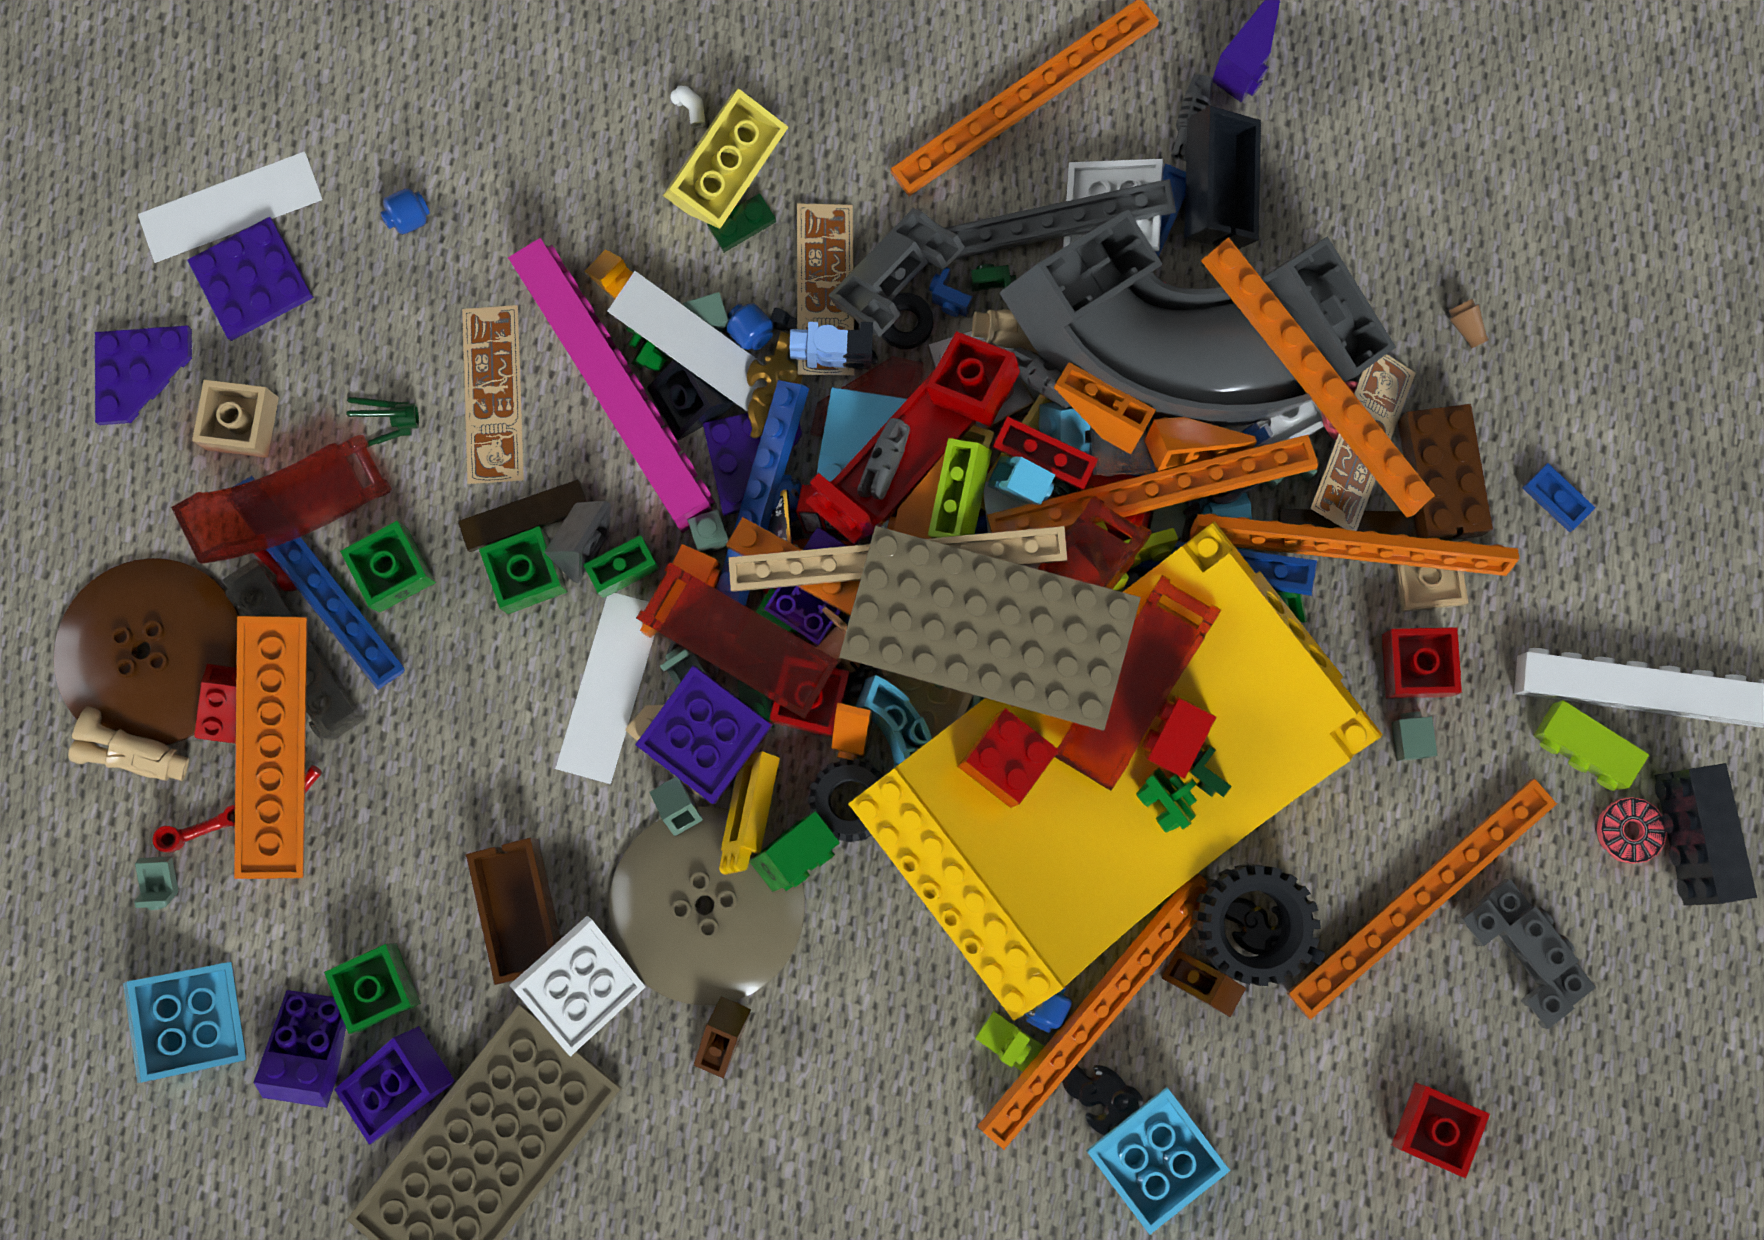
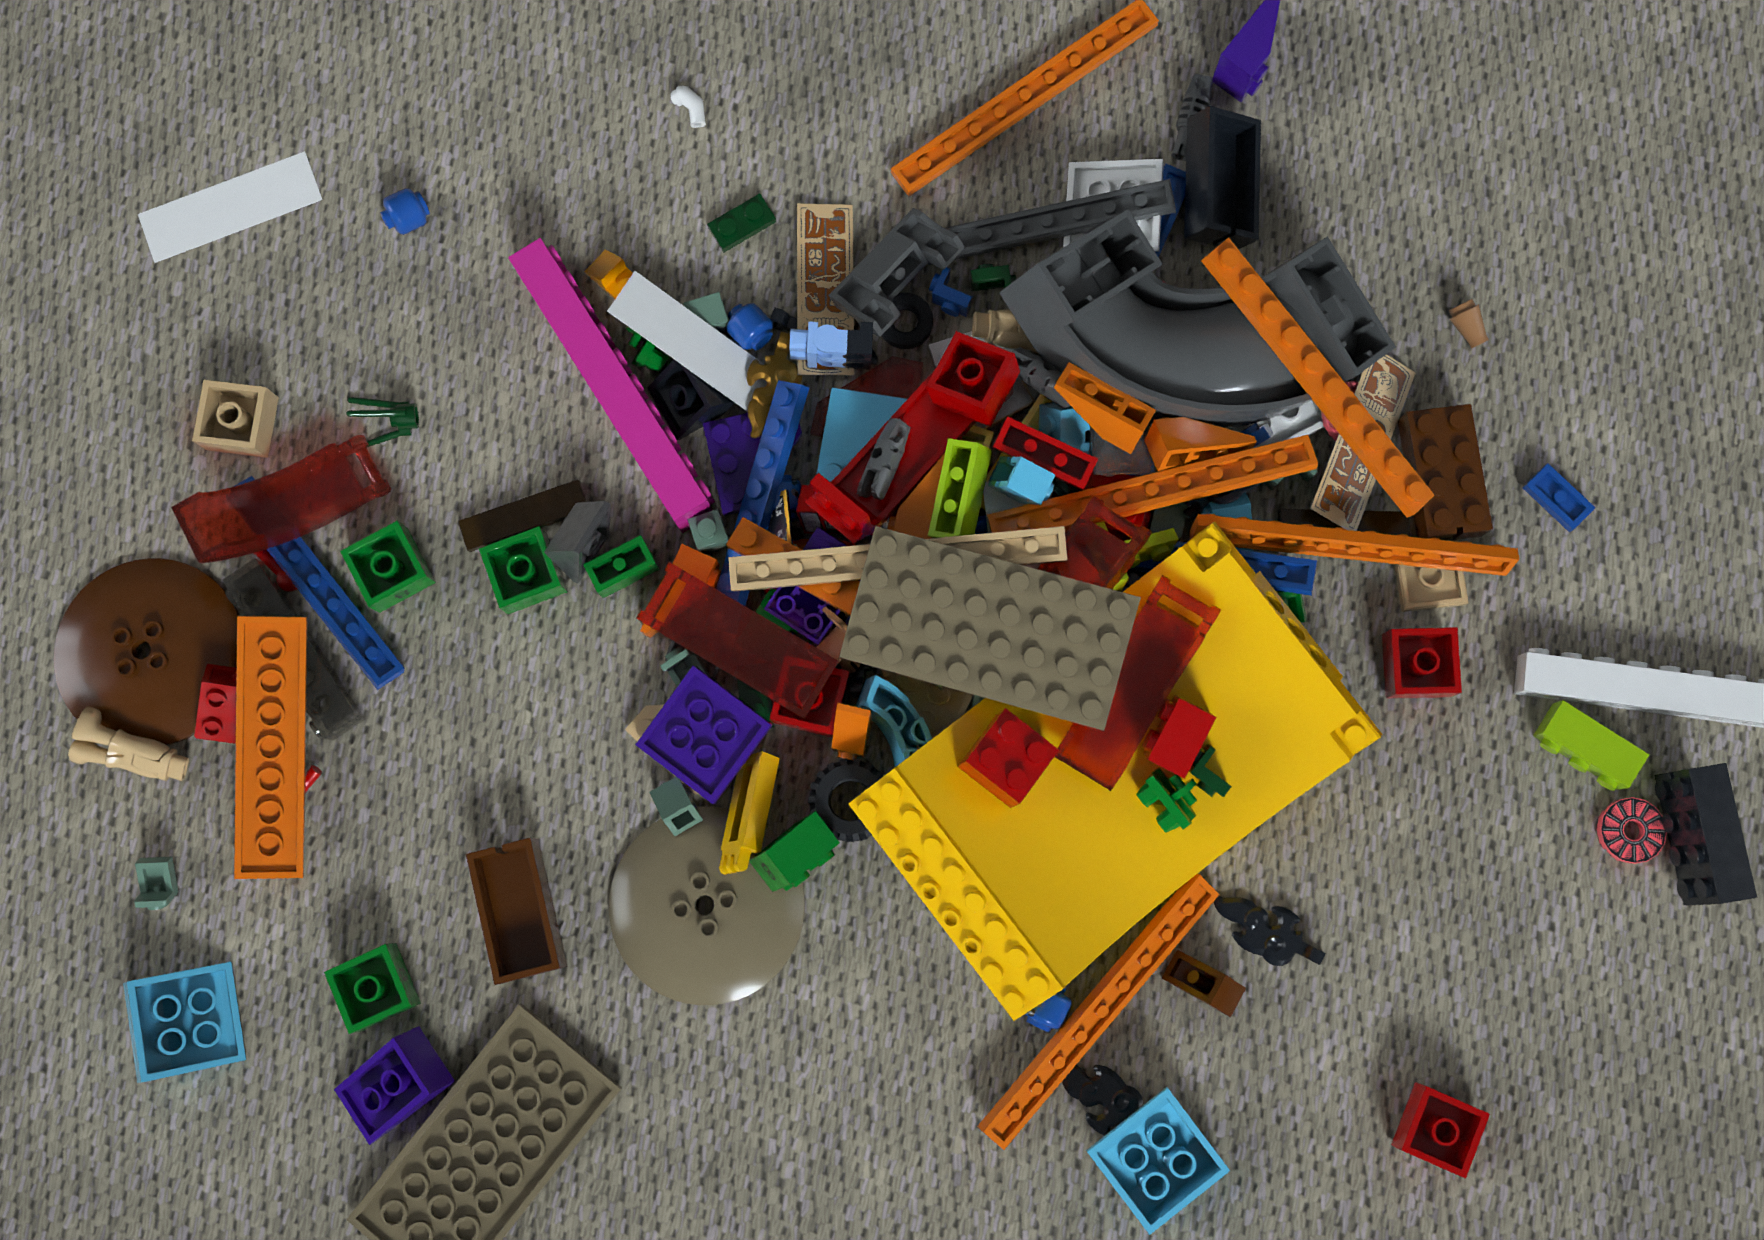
(136, 368): dark purple plate -> none
(163, 834): red brick -> none
(250, 278): dark purple plate -> none
(302, 1051): dark purple slope -> none
(492, 394): sticker -> none
(577, 985): white plate -> none
(607, 691): white sticker -> none
(722, 1037): reddish brown slope -> none
(726, 160): light yellow slope -> none
(1008, 1042): lime bracket -> none
(1296, 924): black tyre -> none
(1414, 737): sand green brick -> none
(1421, 898): orange plate -> none
(1536, 945): dark grey bracket -> none

